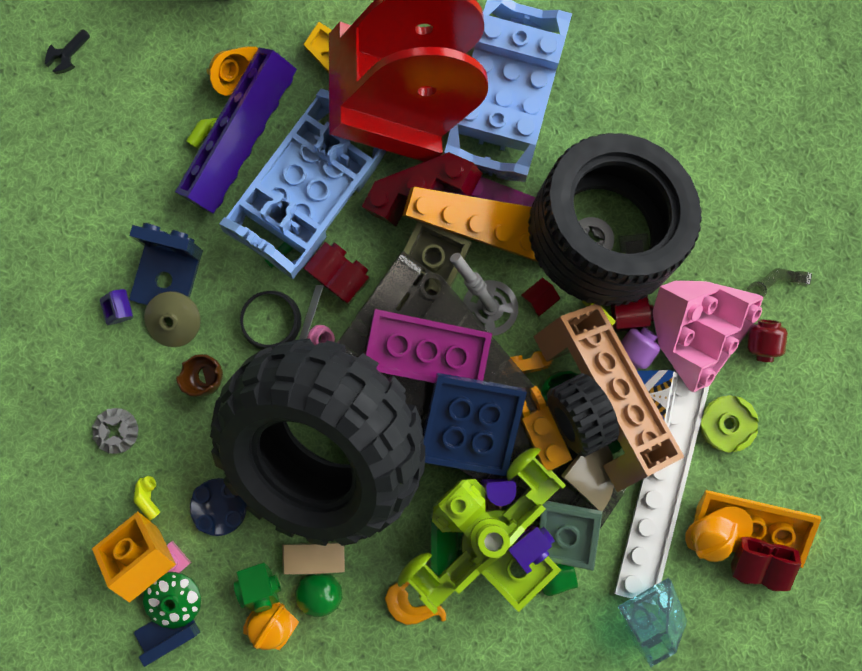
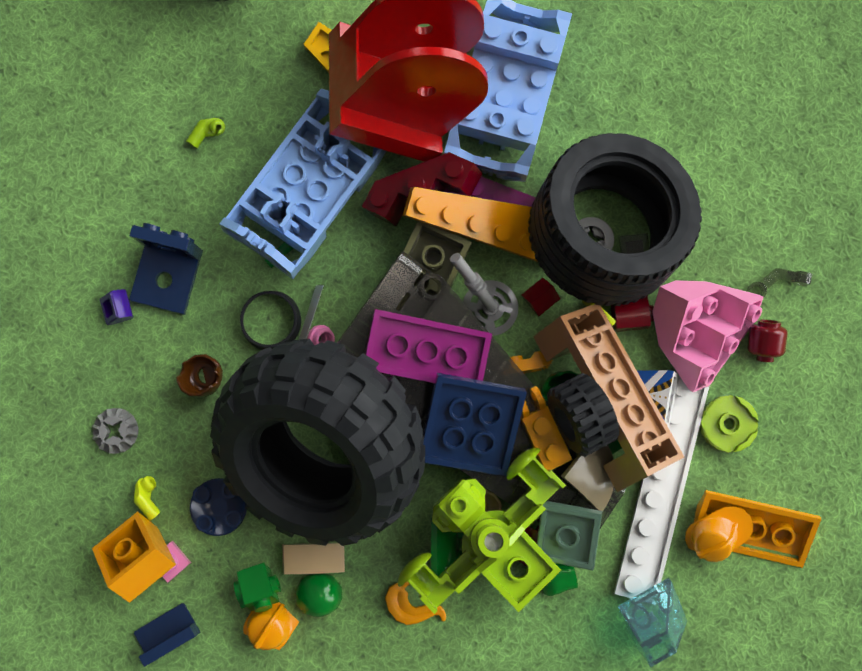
(66, 53): black bar -> none
(179, 589): green dish -> none
(182, 312): olive dish -> none
(228, 68): light orange piece -> none
(236, 130): dark purple brick -> none
(337, 272): dark red brick -> none
(499, 490): dark purple brick -> none
(531, 547): dark purple brick -> none
(641, 347): medium lavender head -> none
(765, 564): dark red brick -> none

